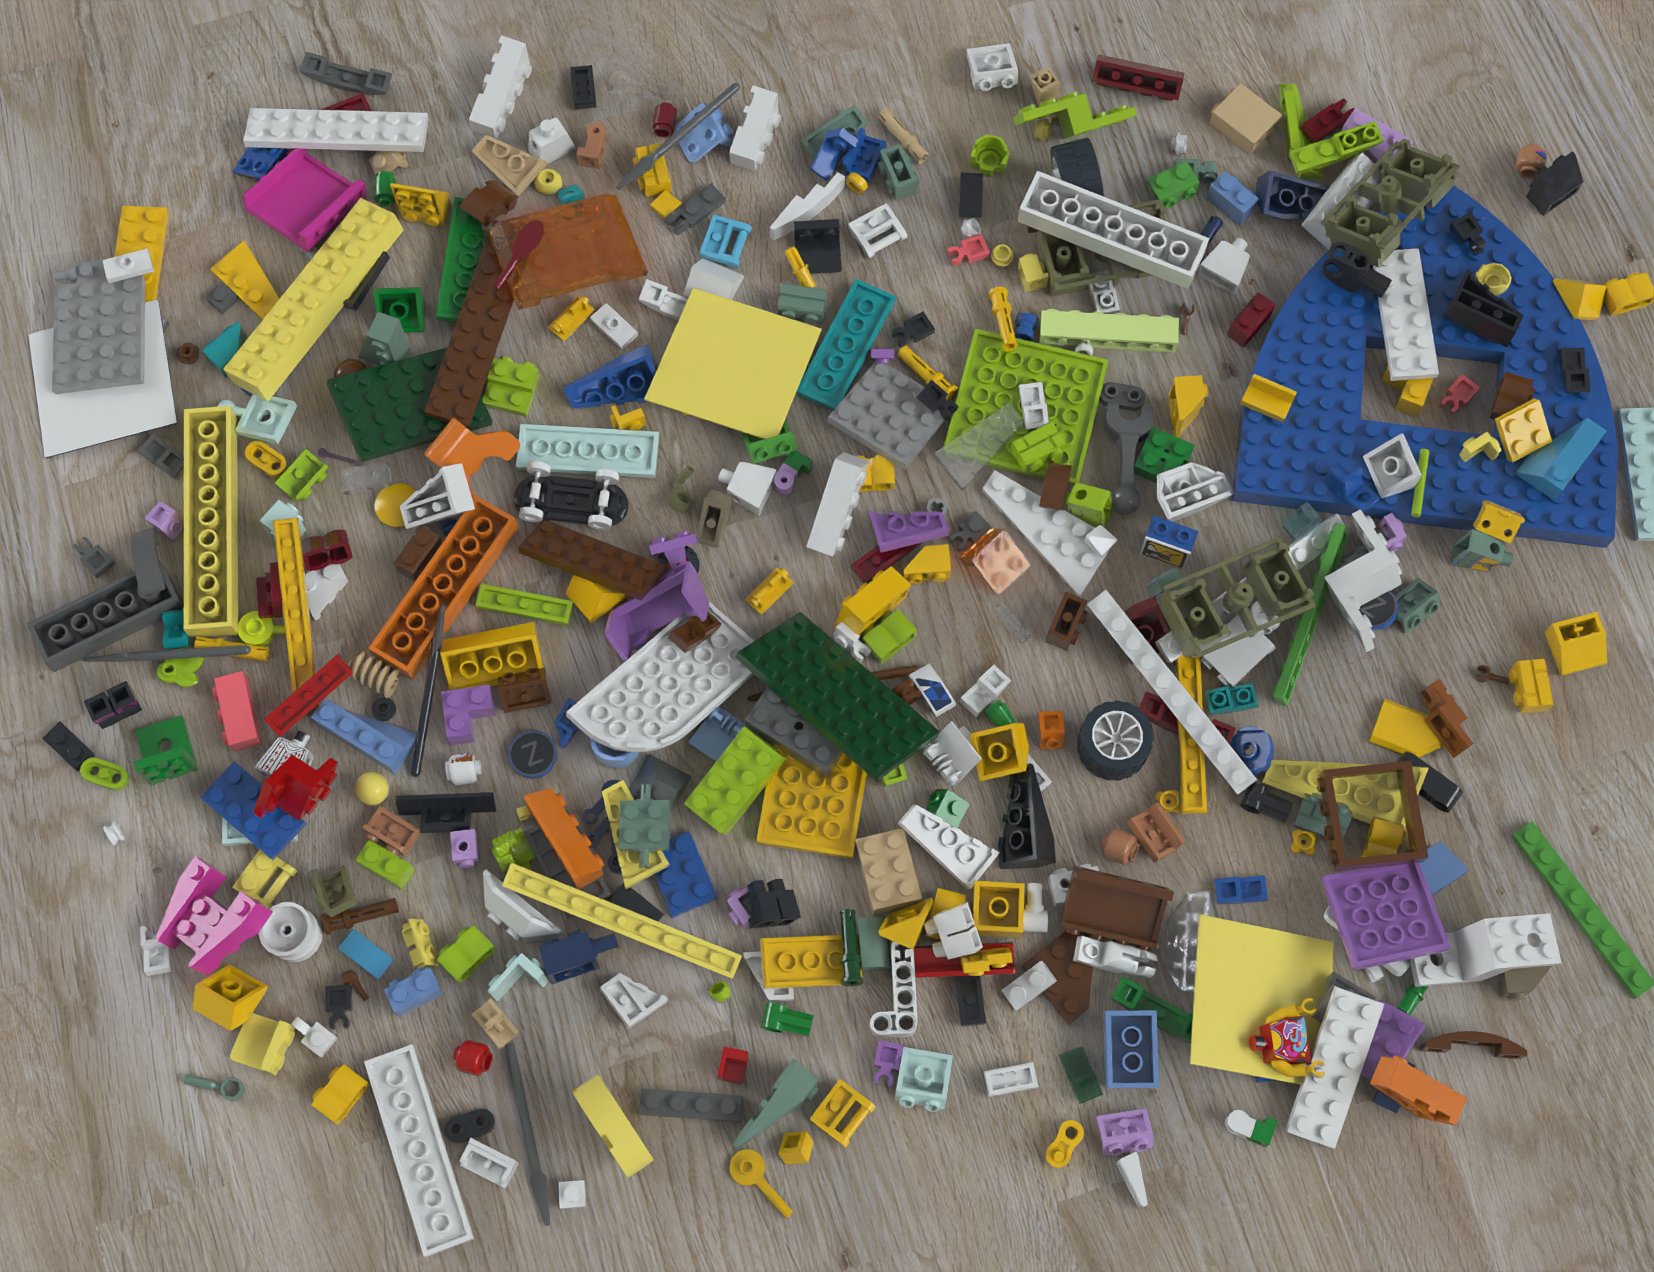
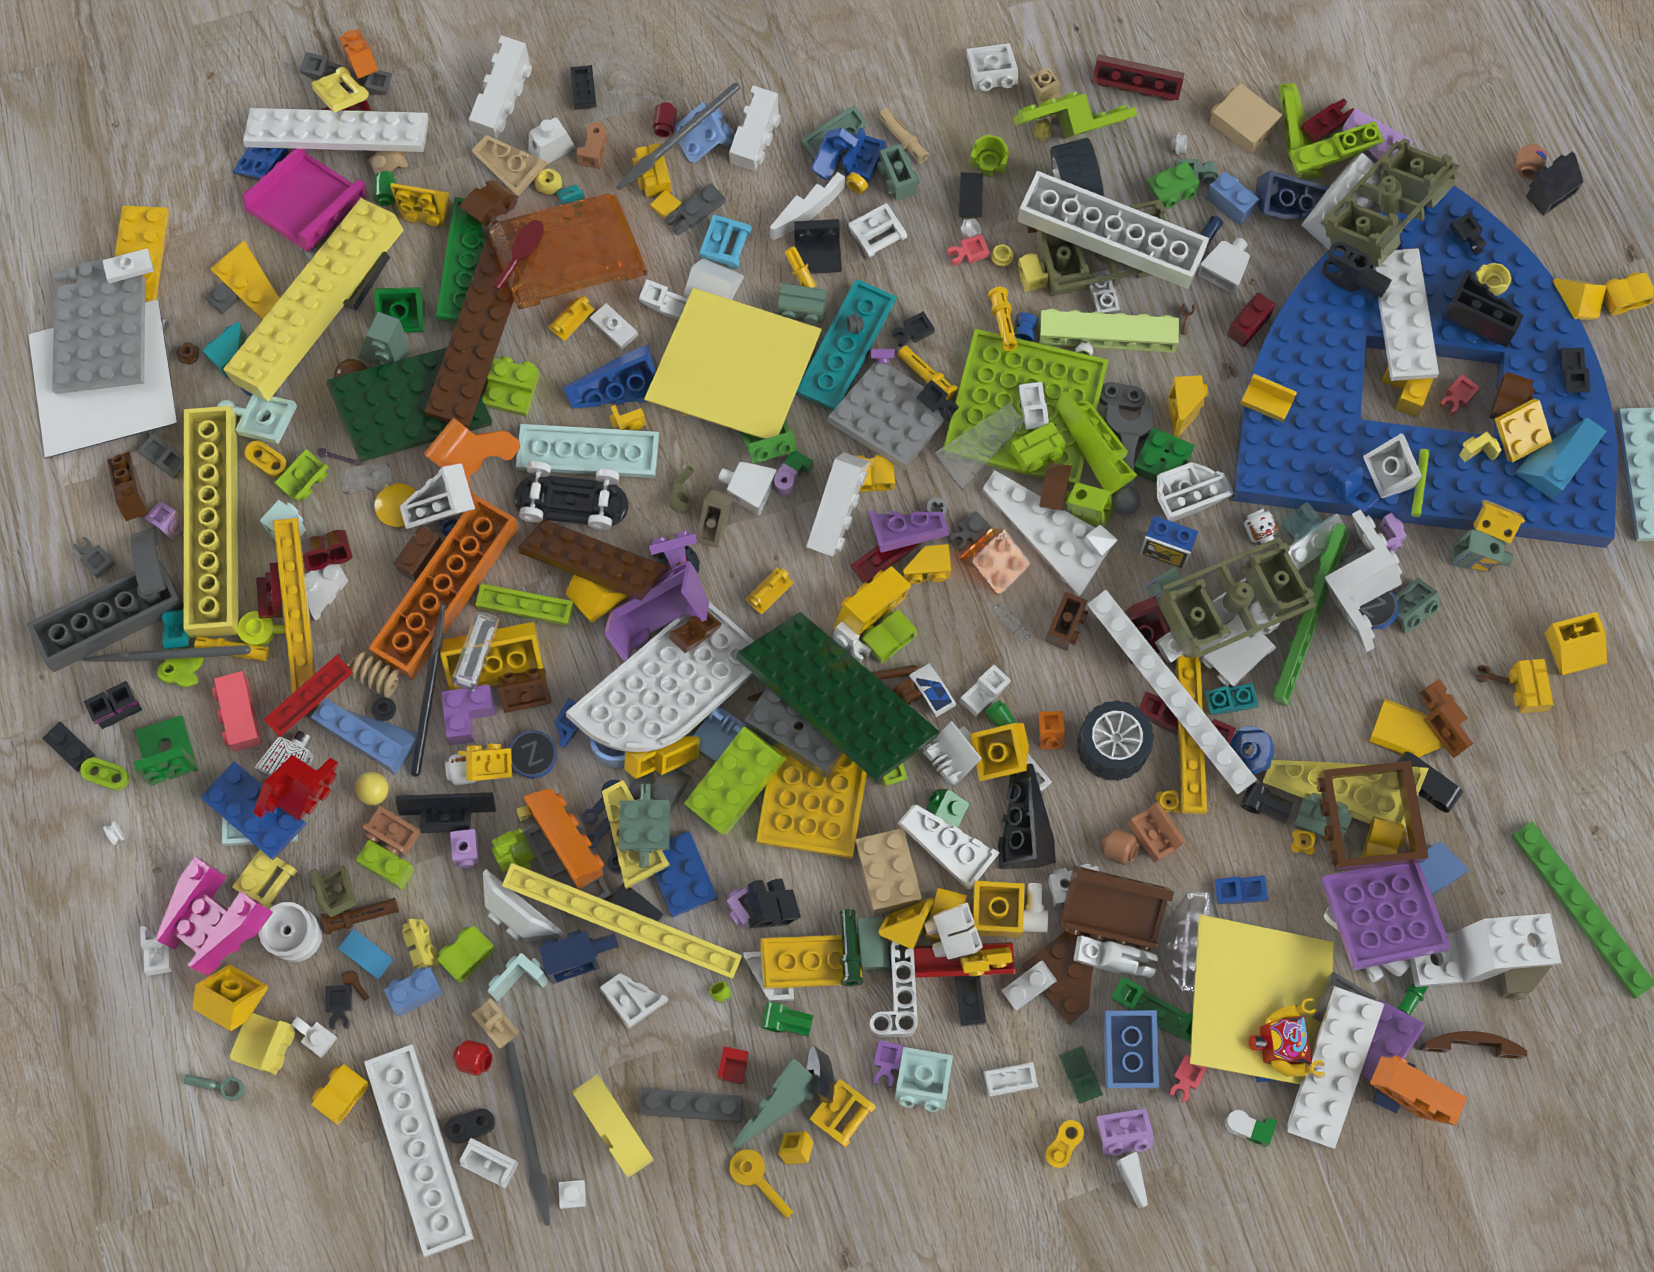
(127, 487): none -> reddish brown slope
(334, 95): none -> light yellow plate
(358, 53): none -> orange piece
(475, 650): none -> clear slope
(487, 762): none -> yellow bracket
(663, 759): none -> yellow slope
(823, 1077): none -> black slope
(854, 323): none -> dark grey plate
(1097, 443): none -> lime wedge
(1188, 1076): none -> coral plate
(1261, 526): none -> white head

